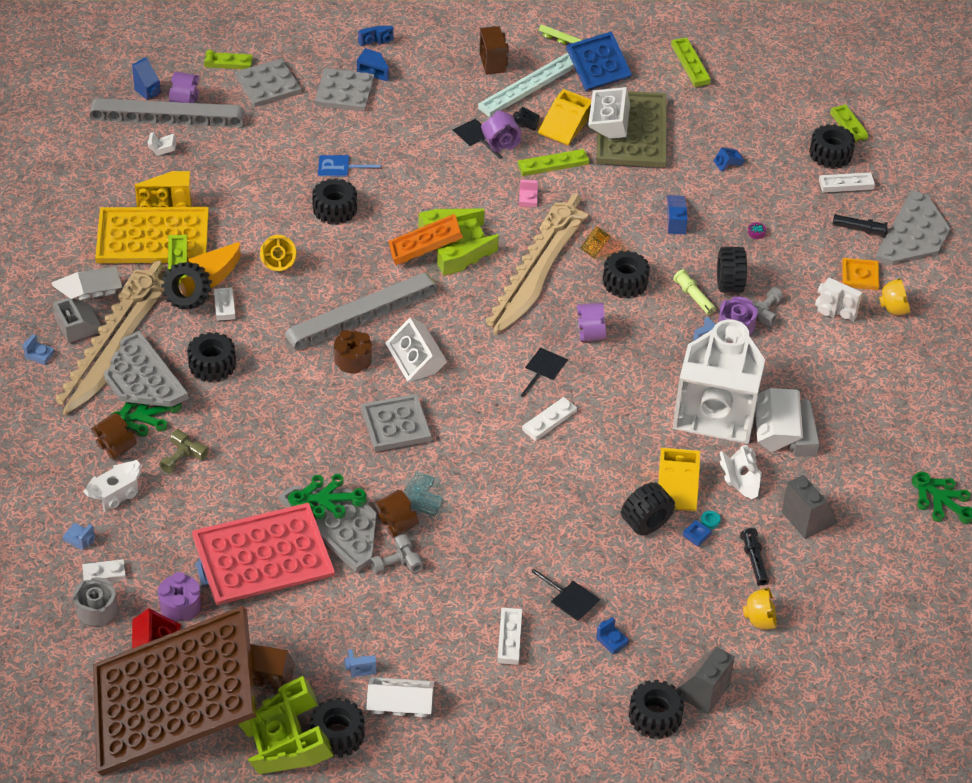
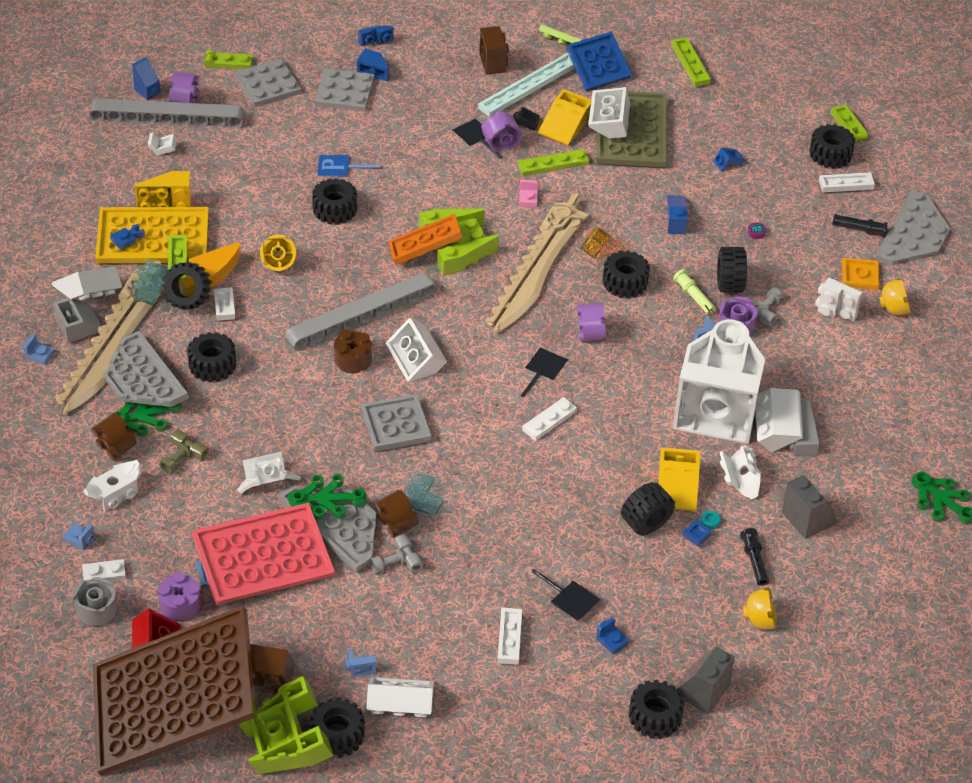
(125, 237): none -> blue plate
(150, 282): none -> clear light blue brick
(265, 470): none -> white piece

